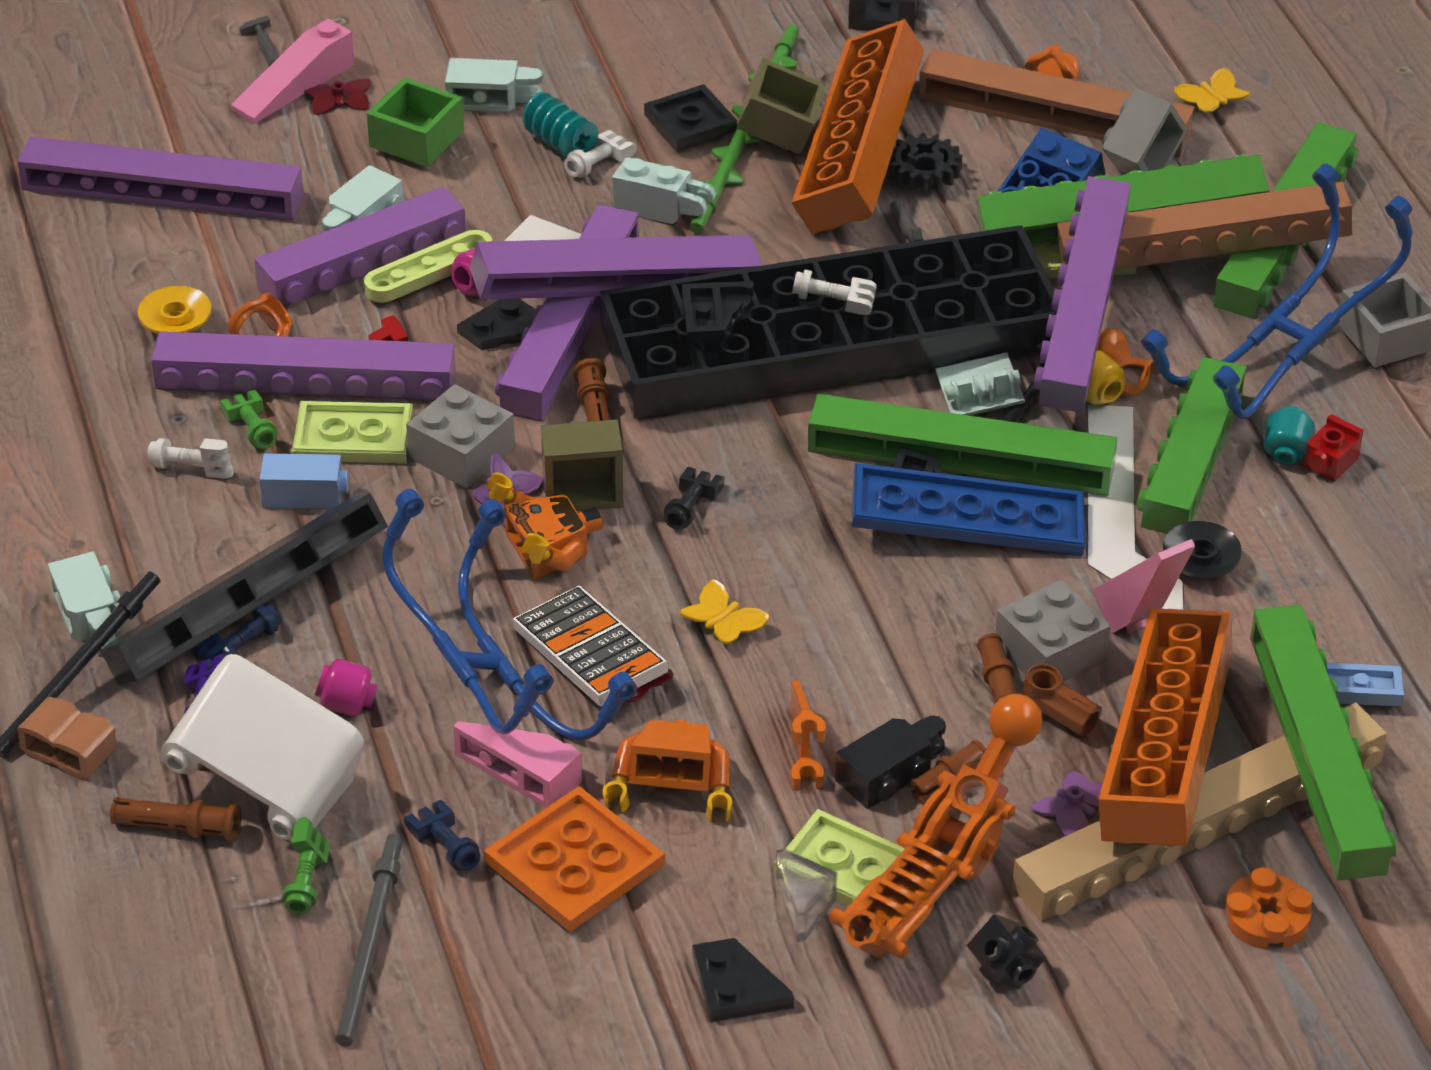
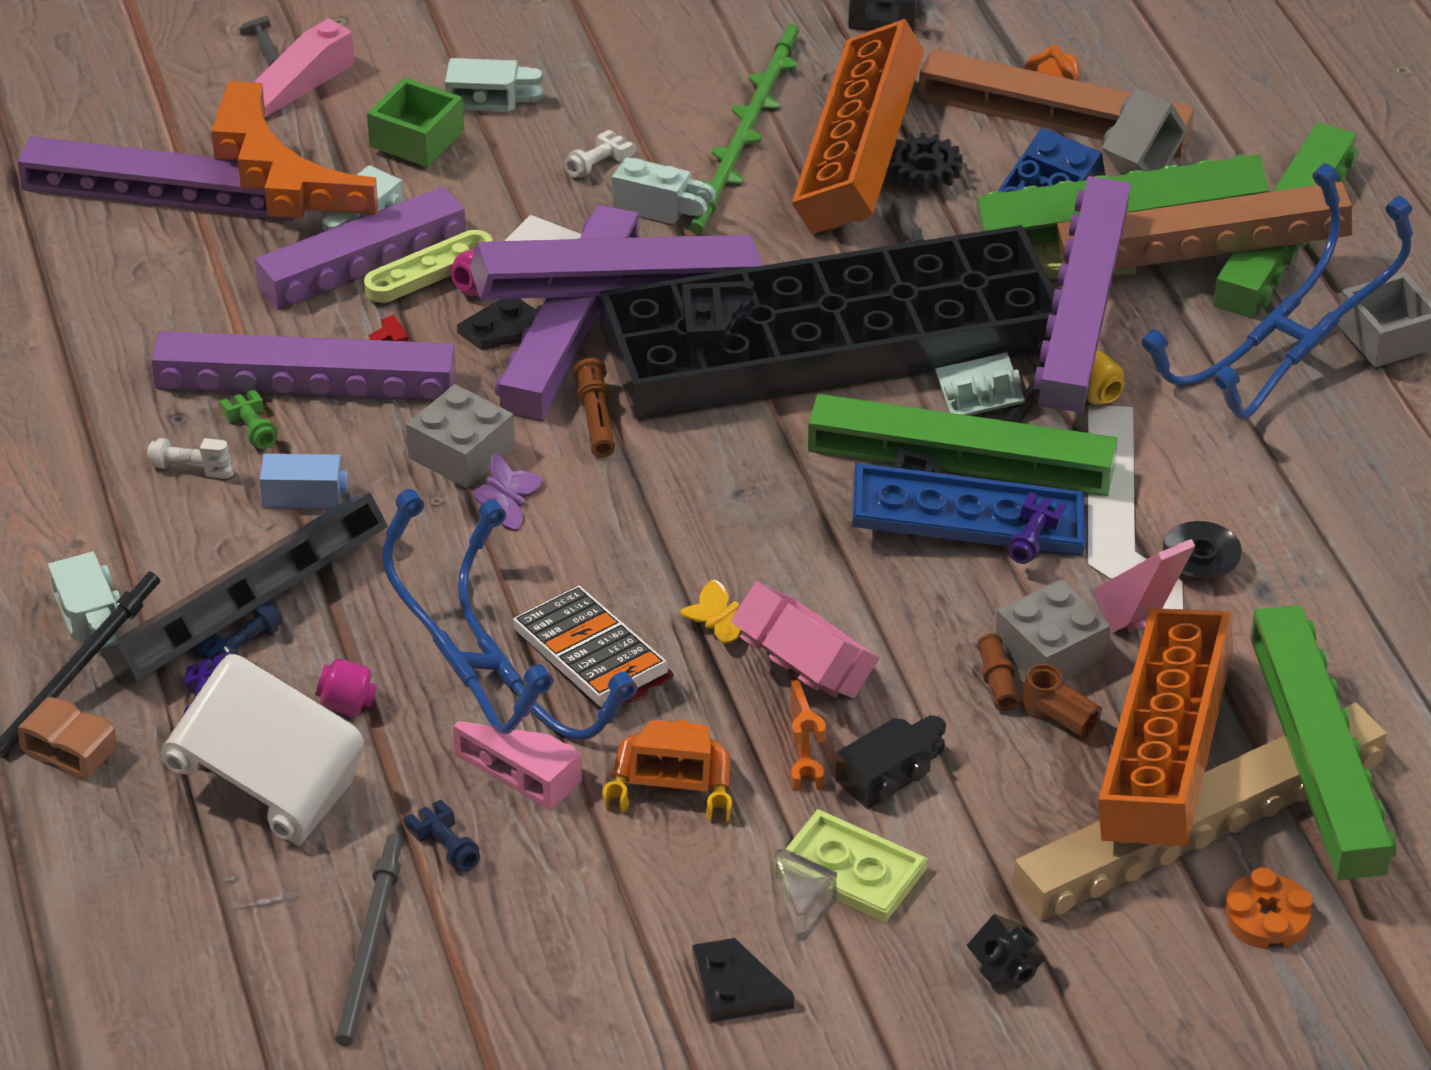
(174, 309): yellow dish -> none
(195, 818): dark orange pin -> none
(265, 163): none -> orange arch
(269, 310): orange piece -> none
(314, 851): bright green hinge -> none
(339, 93): dark red piece -> none
(354, 430): yellowish green tile -> none
(544, 530): orange torso -> none
(558, 125): teal piece -> none
(574, 858): orange plate -> none
(583, 463): olive piece -> none
(680, 512): black hinge -> none
(690, 117): black plate -> none
(781, 106): olive piece -> none
(803, 642): none -> bright pink piece
(858, 296): white hinge -> none
(905, 893): orange piece -> none
(928, 782): dark orange pin -> none
(1024, 546): none -> dark purple hinge
(1070, 803): medium lavender piece -> none
(1116, 347): orange piece -> none
(1190, 452): bright green brick -> none
(1211, 97): yellow piece -> none
(1287, 434): teal head -> none
(1333, 448): red brick -> none
(1367, 684): light blue plate -> none

